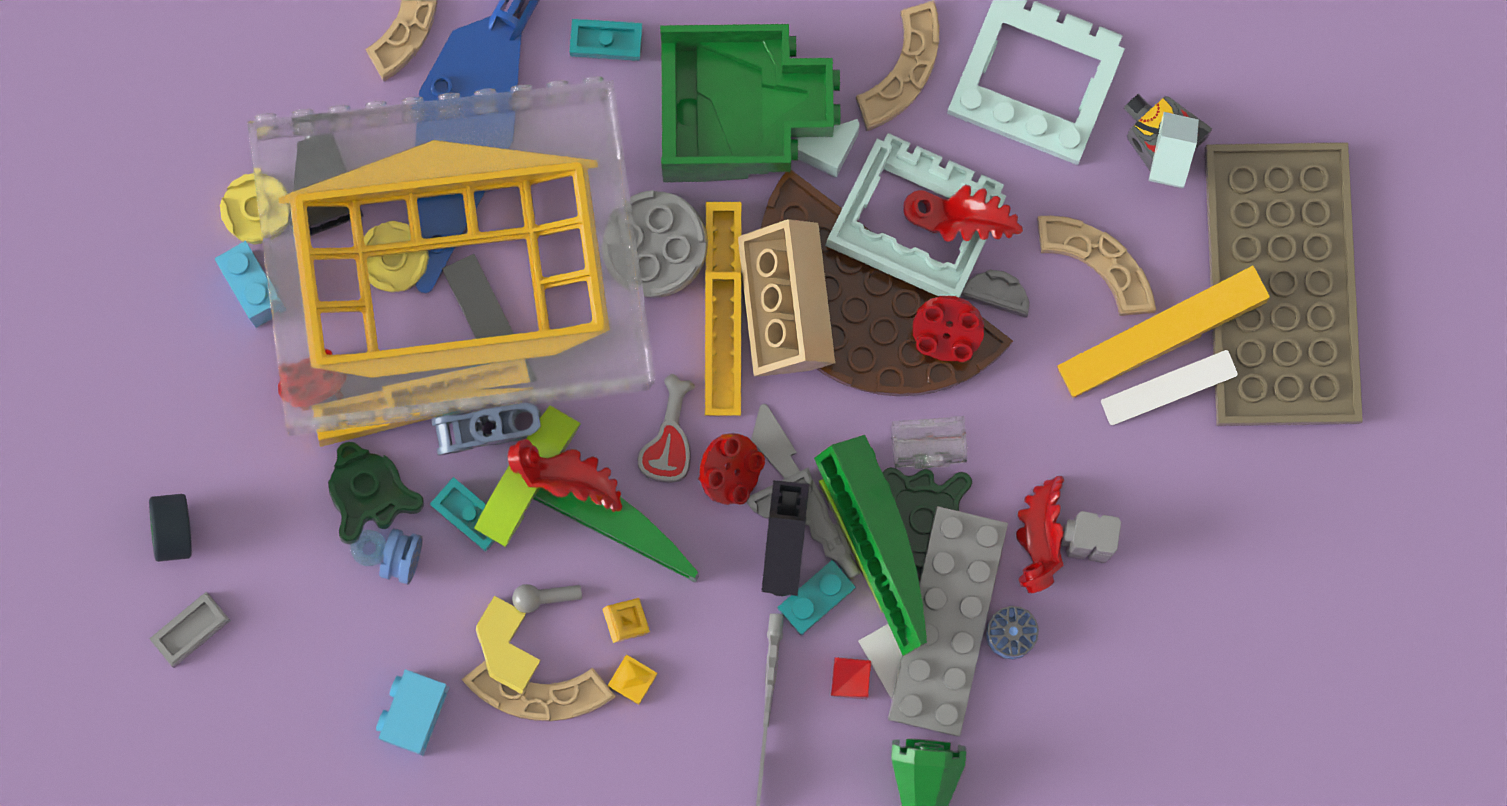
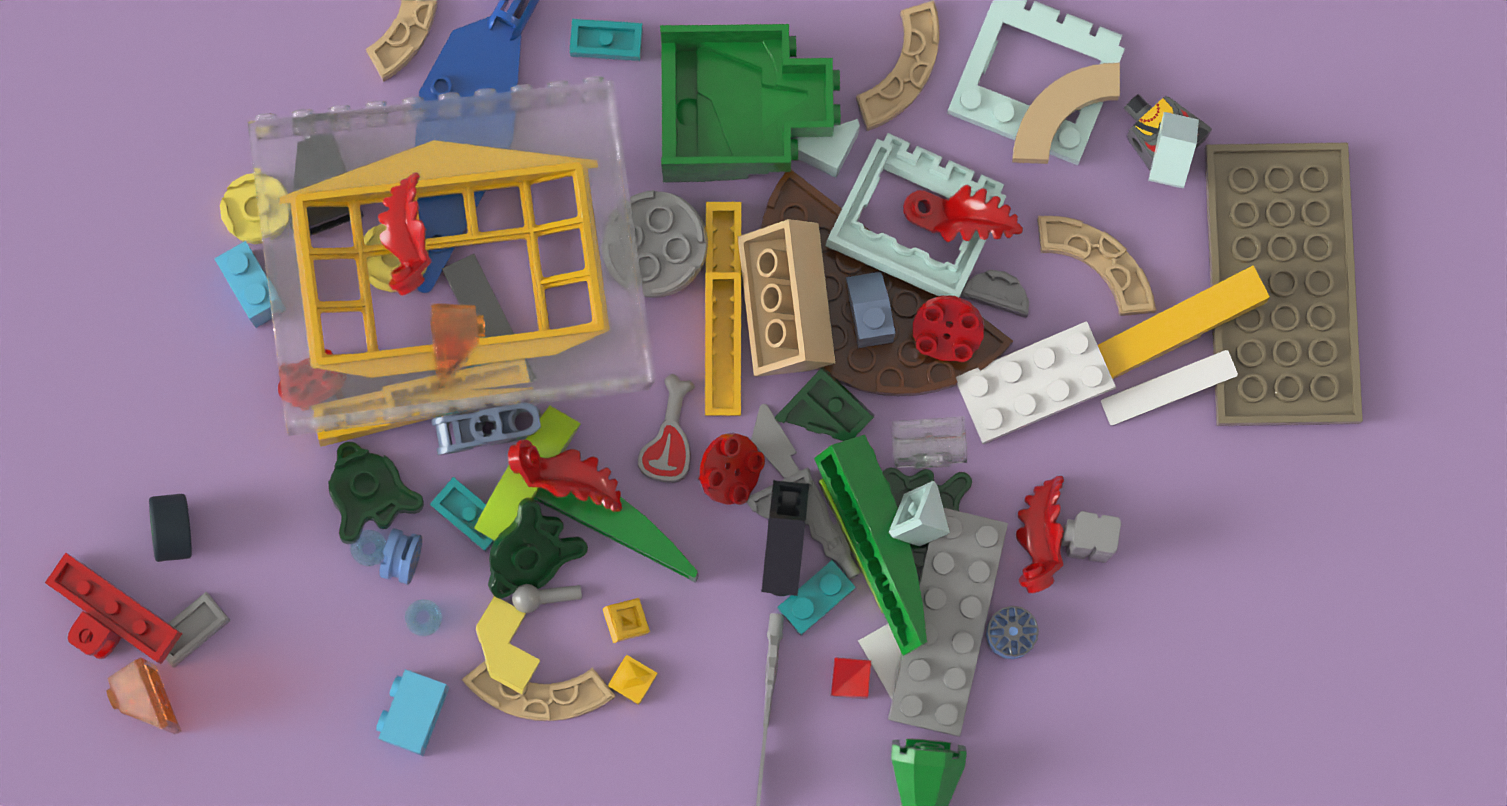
(109, 614): none -> red plate
(141, 695): none -> clear orange slope
(405, 236): none -> red plant
(429, 627): none -> clear light blue plate
(454, 338): none -> clear orange slope
(530, 551): none -> dark green tile
(826, 408): none -> dark green wing
(870, 309): none -> sand blue slope
(920, 516): none -> light aqua slope
(1035, 382): none -> white plate
(1057, 102): none -> tan tile

